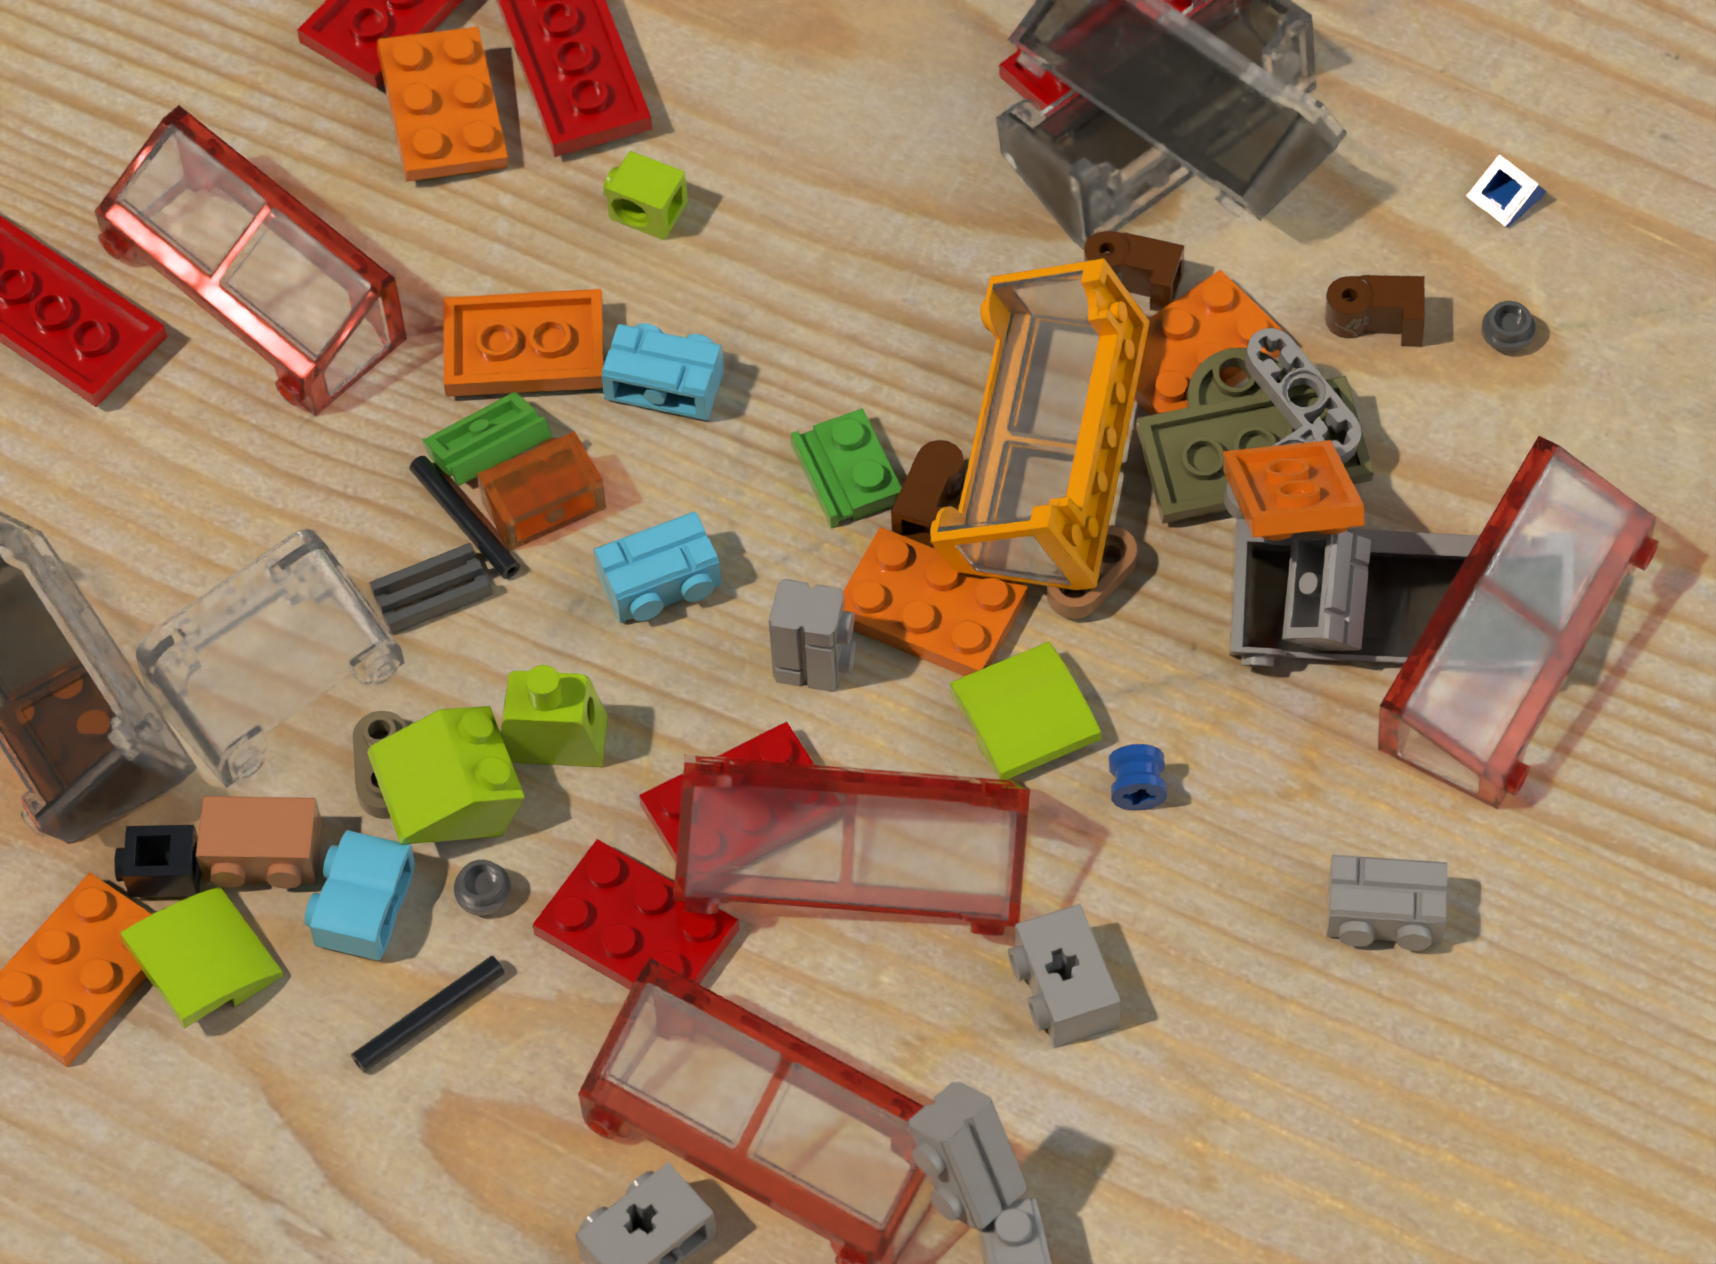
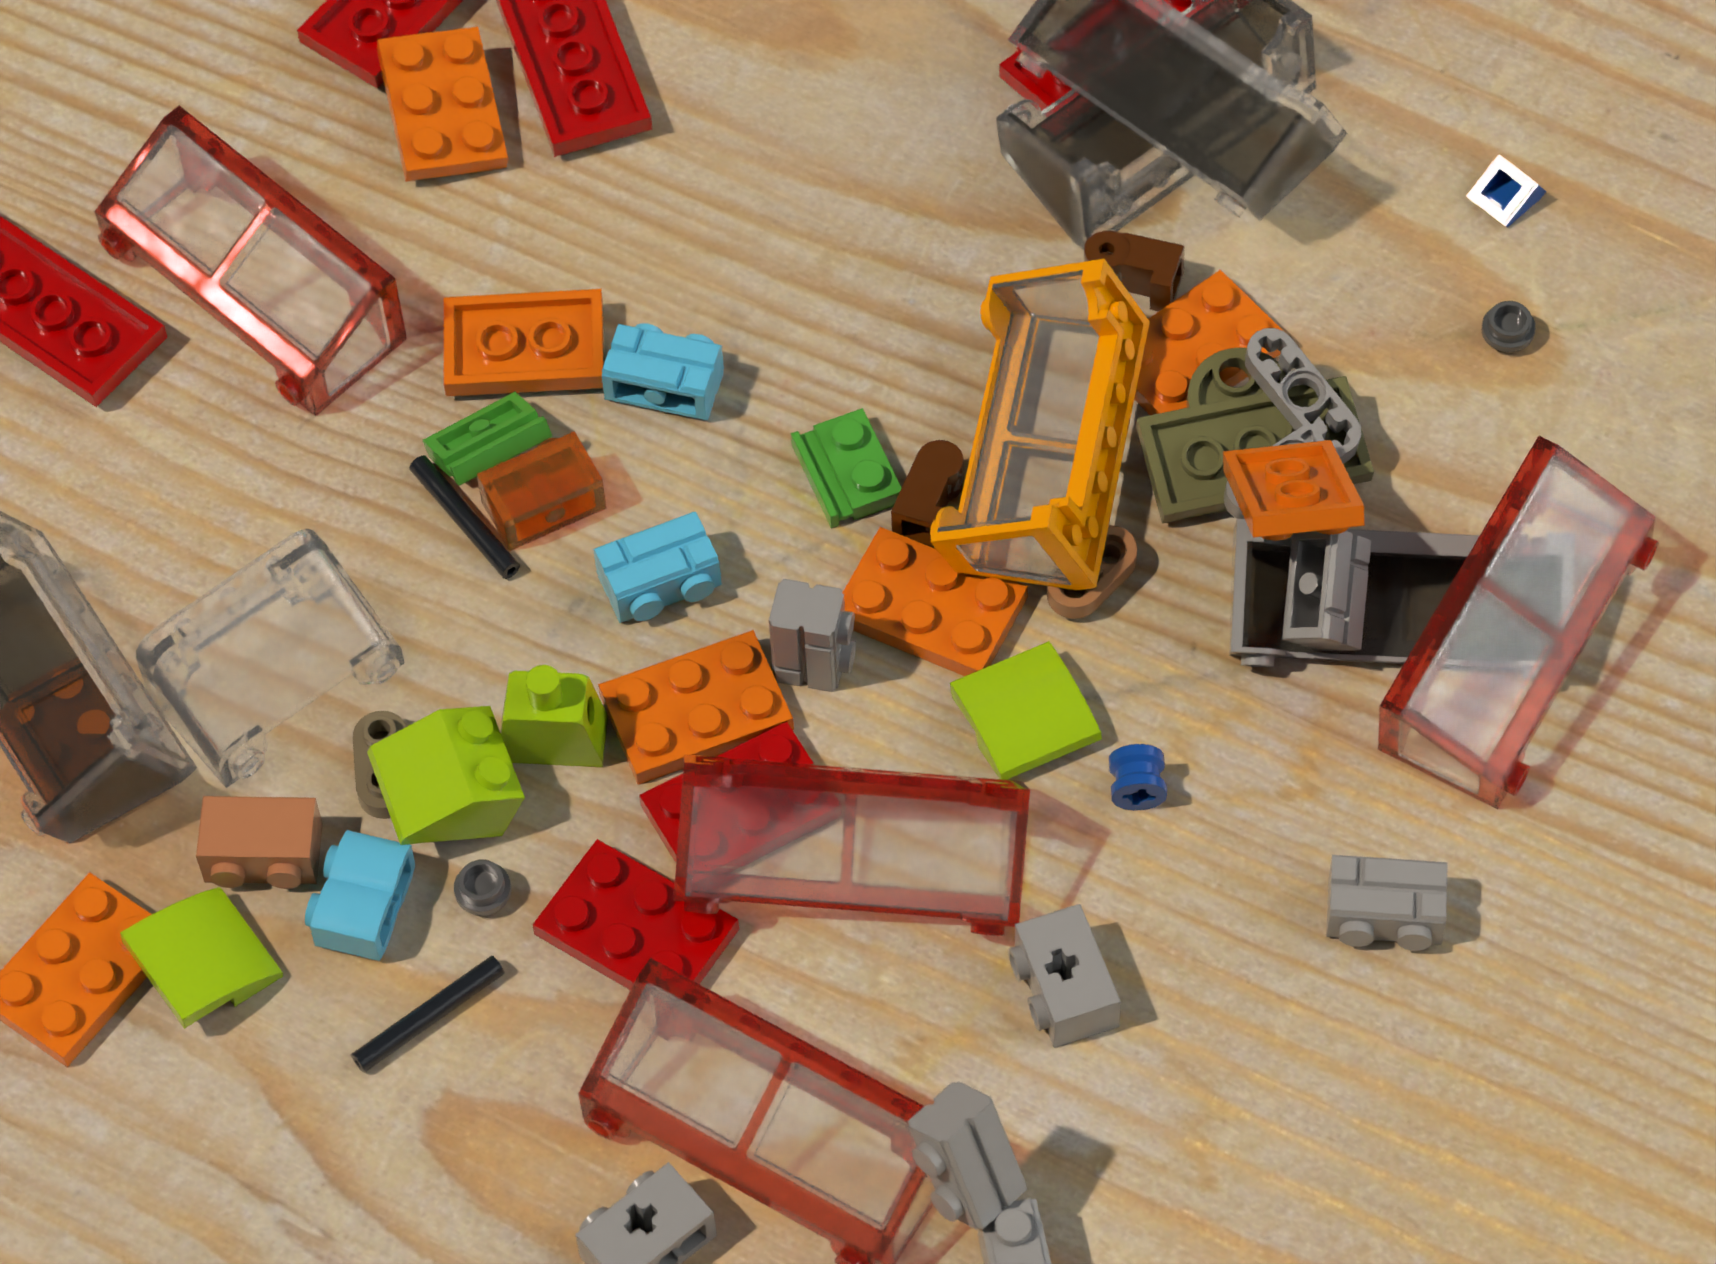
(159, 861): black brick -> none
(426, 581): dark grey tile -> none
(646, 194): lime brick -> none
(694, 705): none -> orange plate
(1377, 306): reddish brown leg -> none

